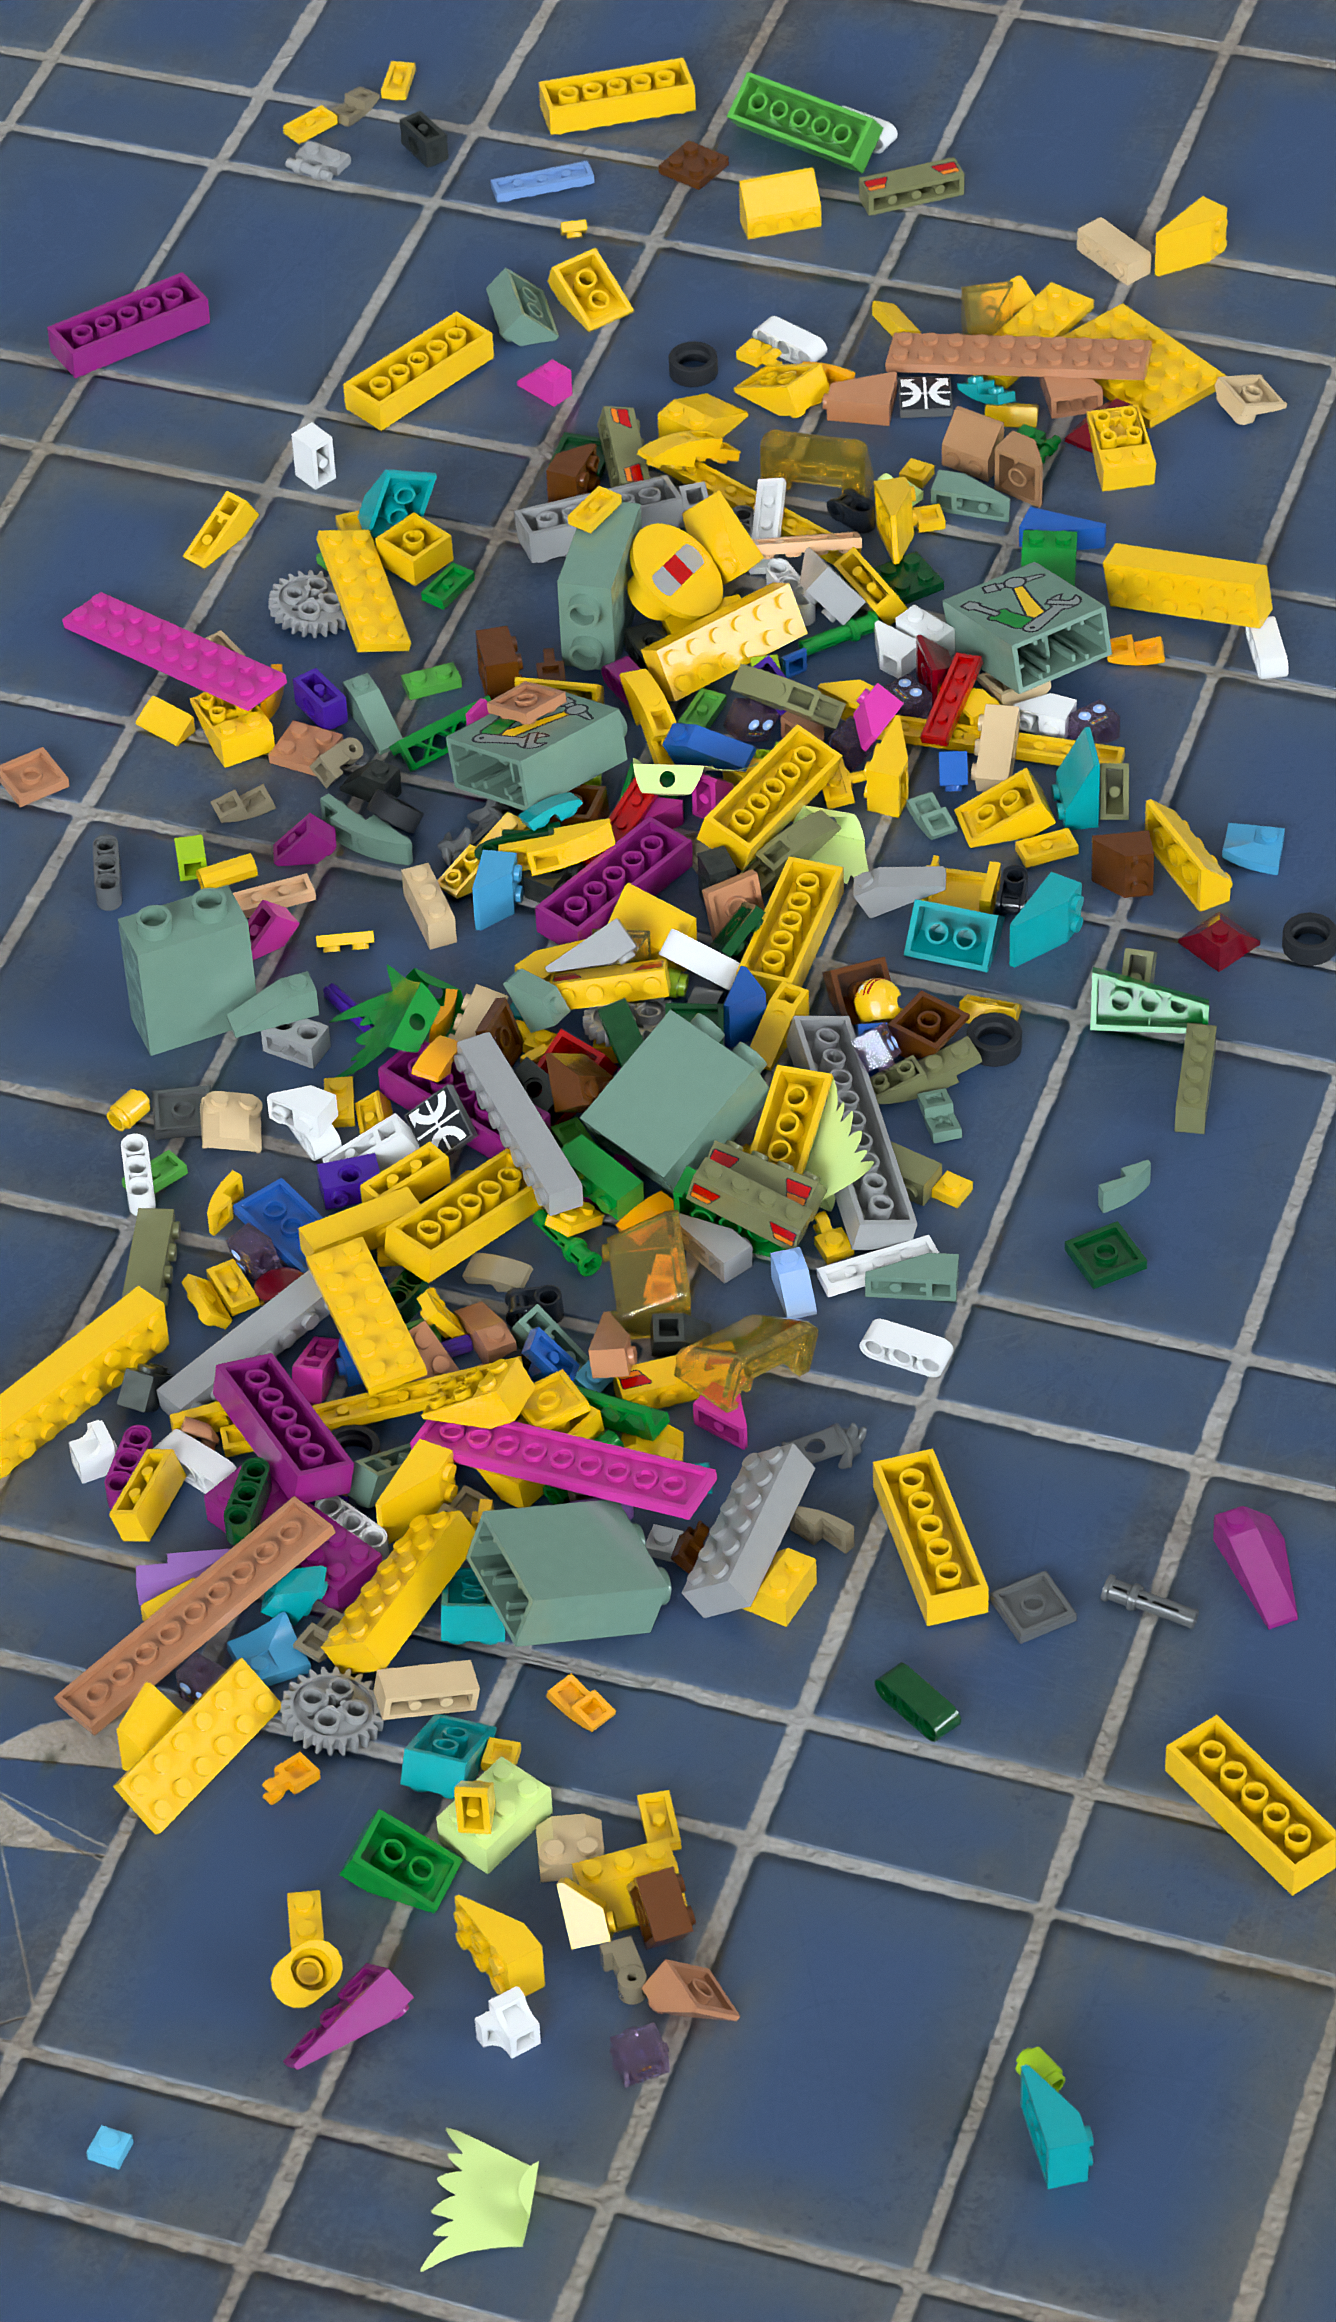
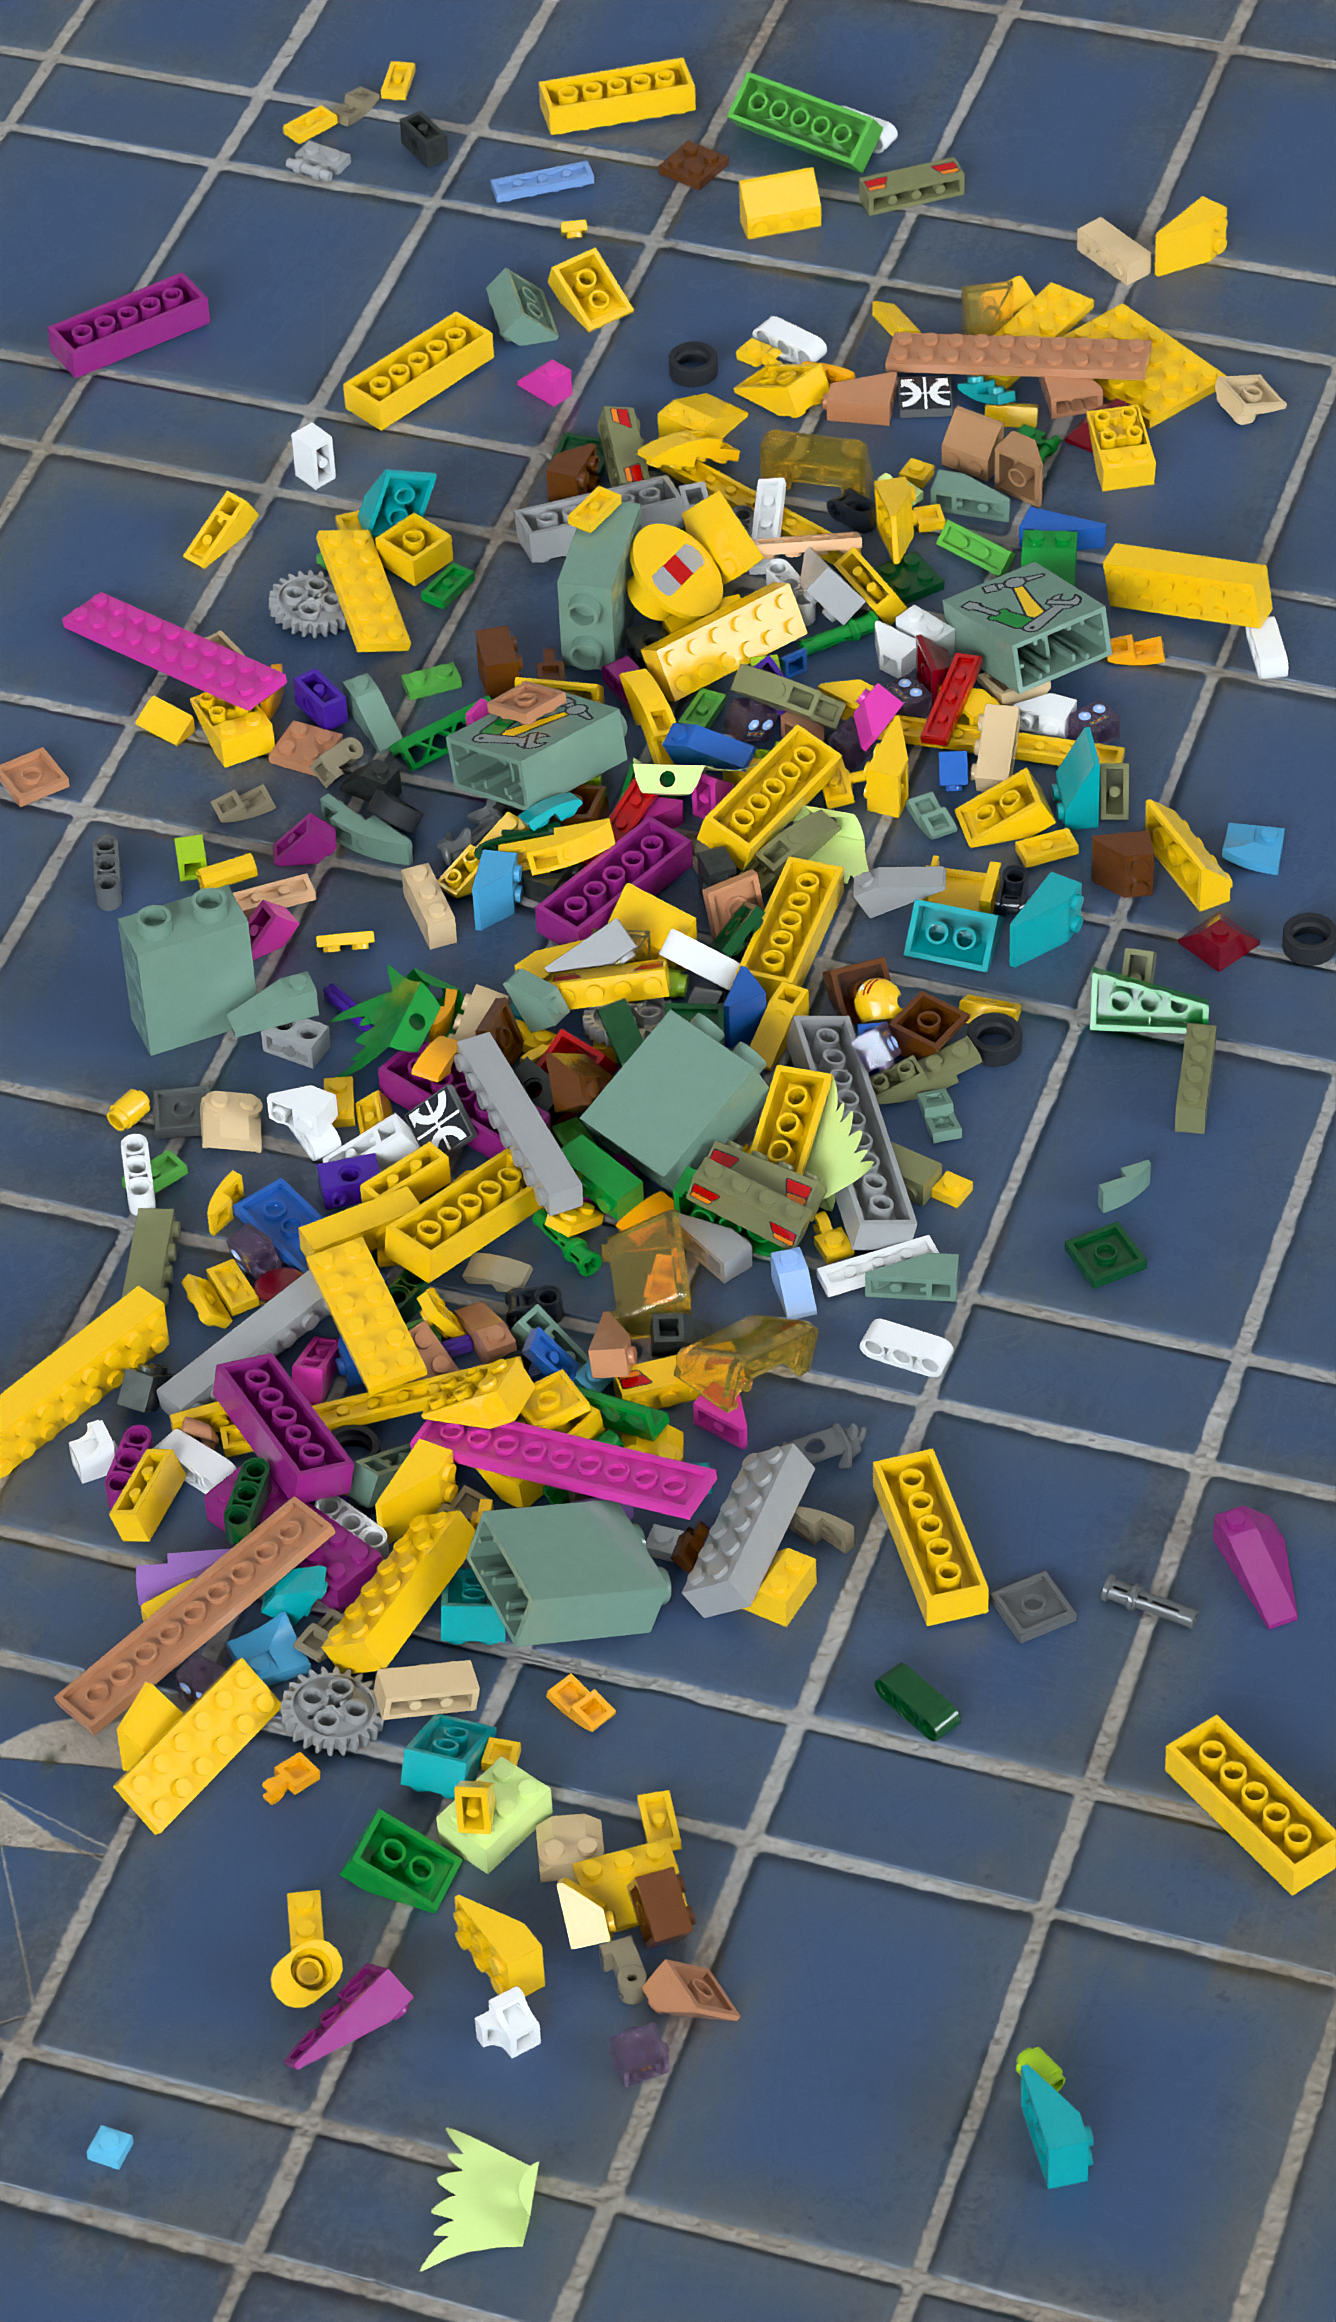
(975, 548): none -> bright green plate

